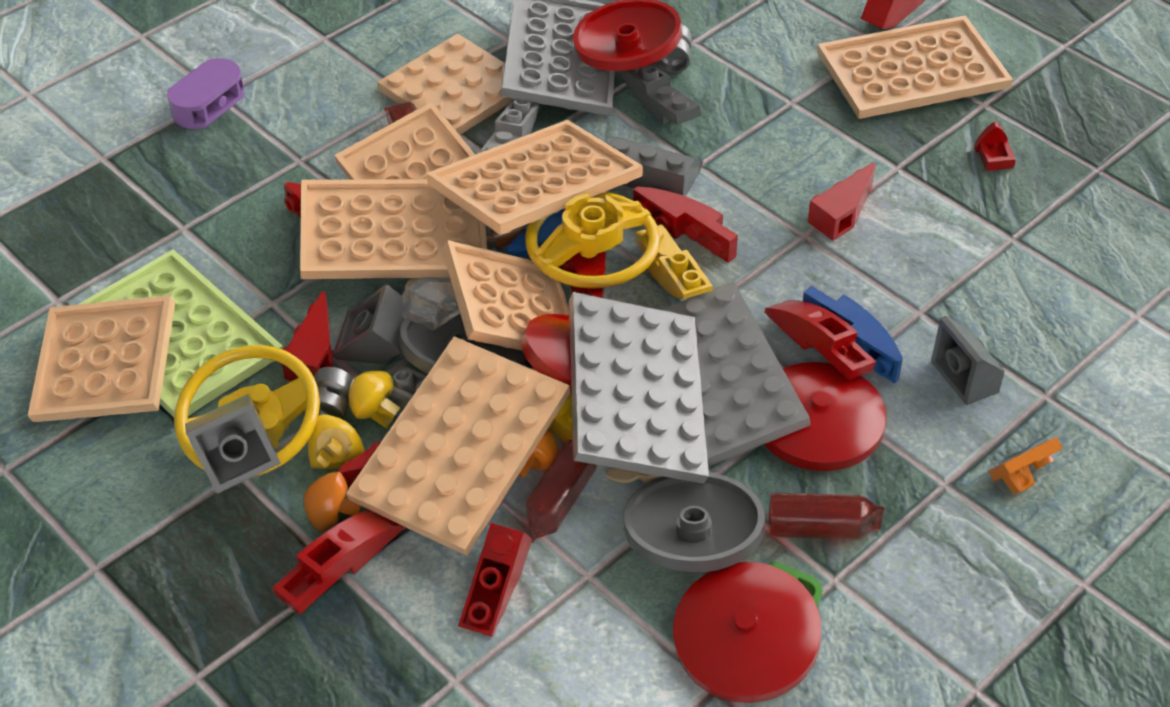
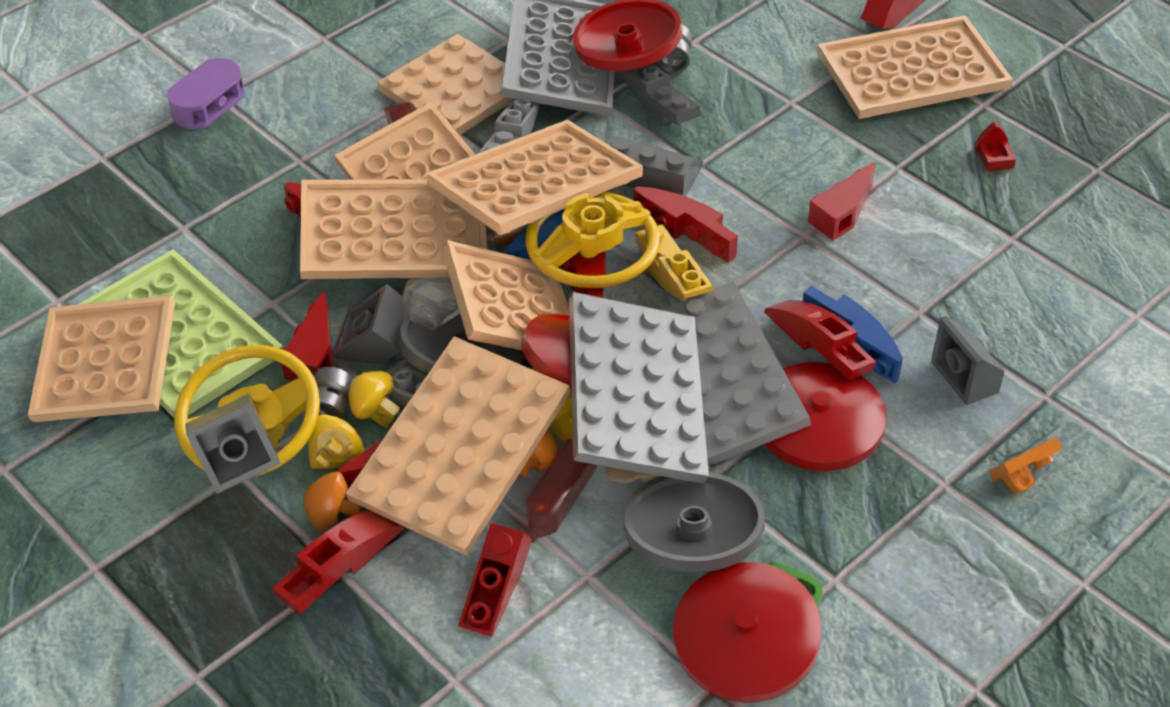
(822, 516): clear red piece -> none

